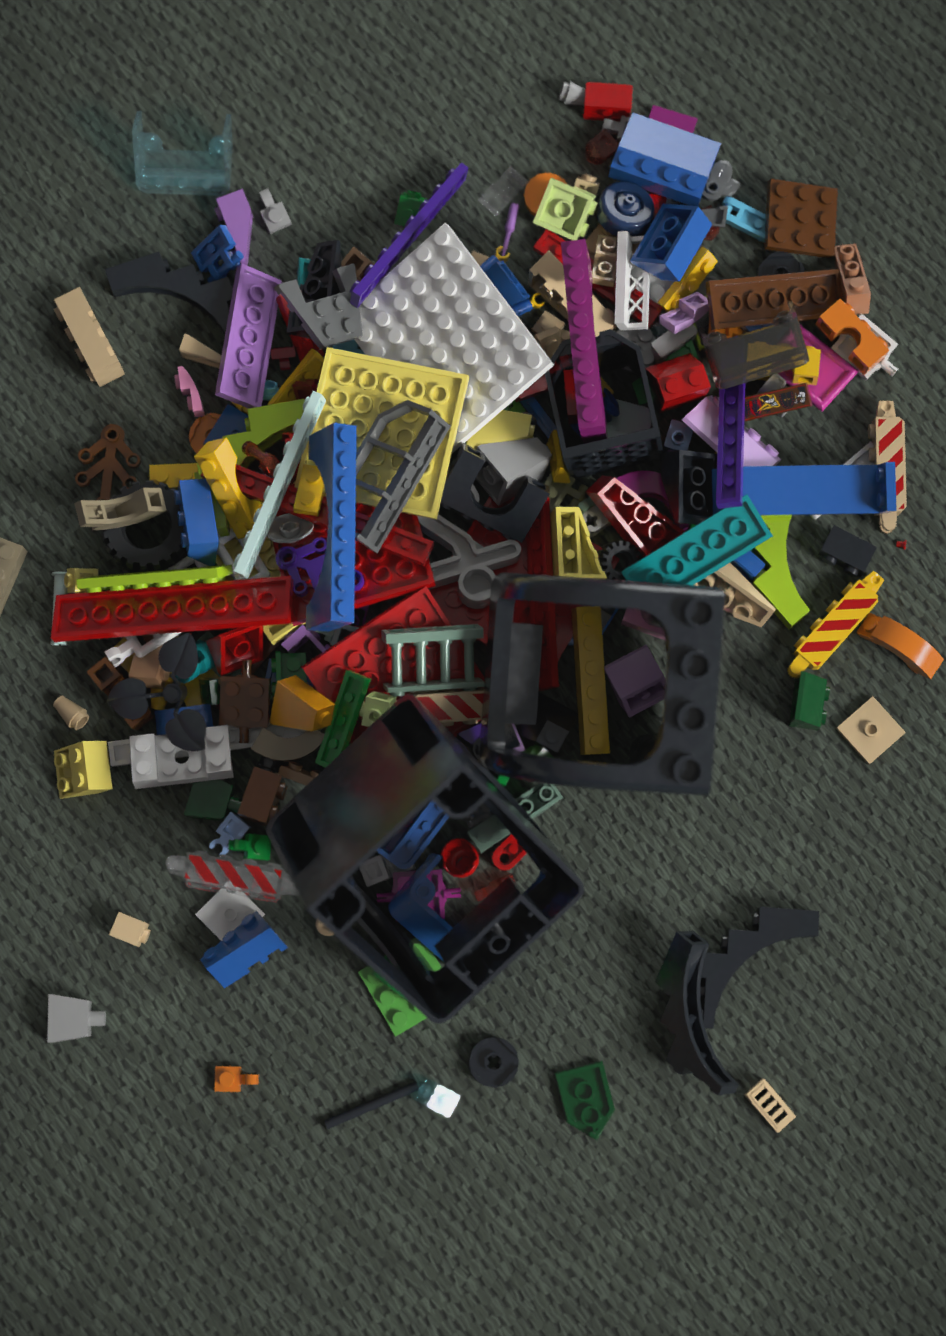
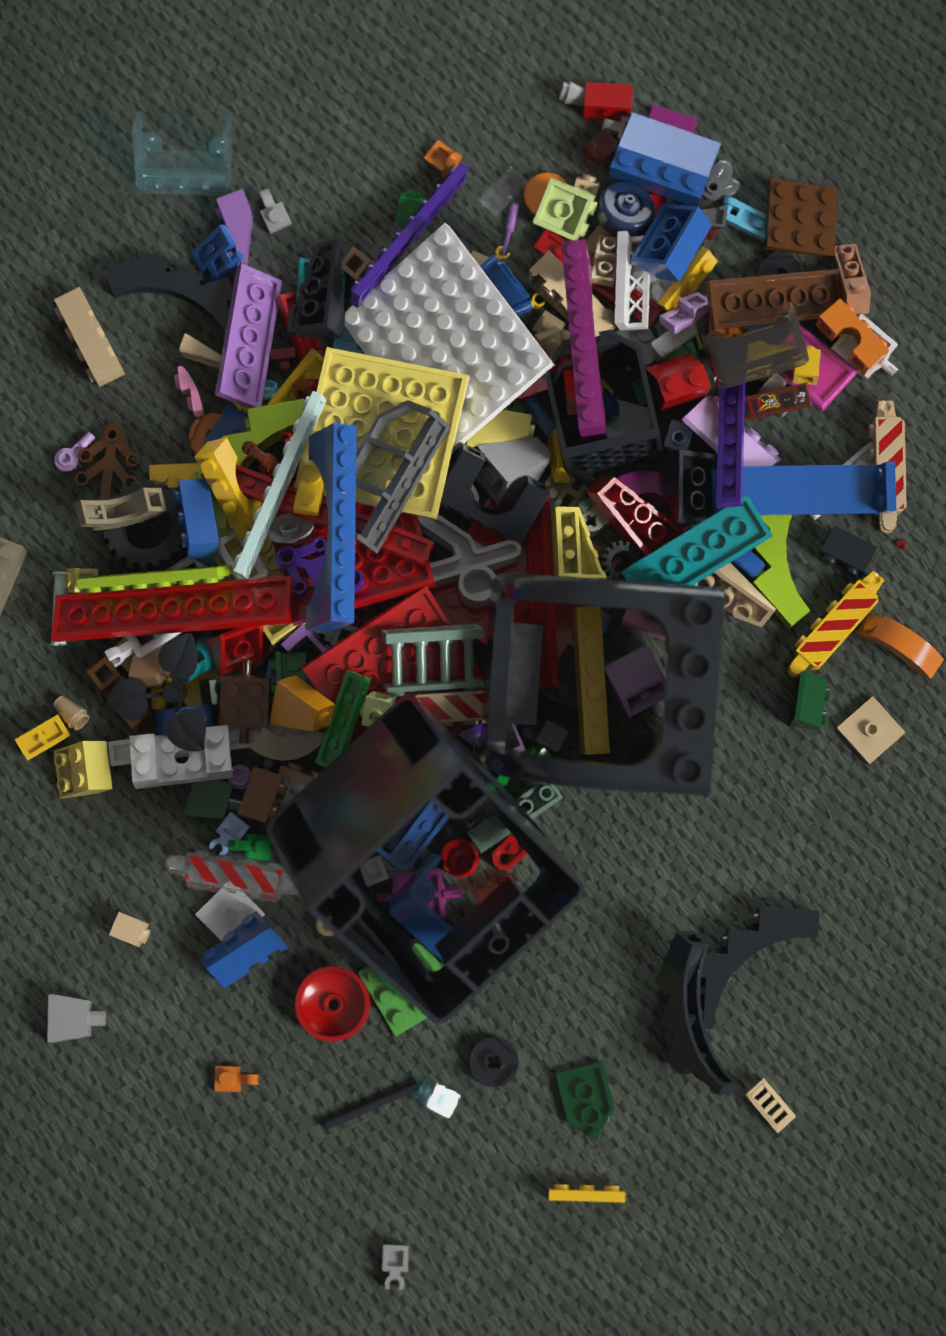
(42, 737): none -> yellow hinge
(67, 459): none -> lavender plate
(241, 777): none -> medium lavender plate
(314, 998): none -> red dish
(328, 319): dark grey wing -> none
(396, 1261): none -> light grey plate
(442, 158): none -> orange tile
(586, 1193): none -> yellow plate

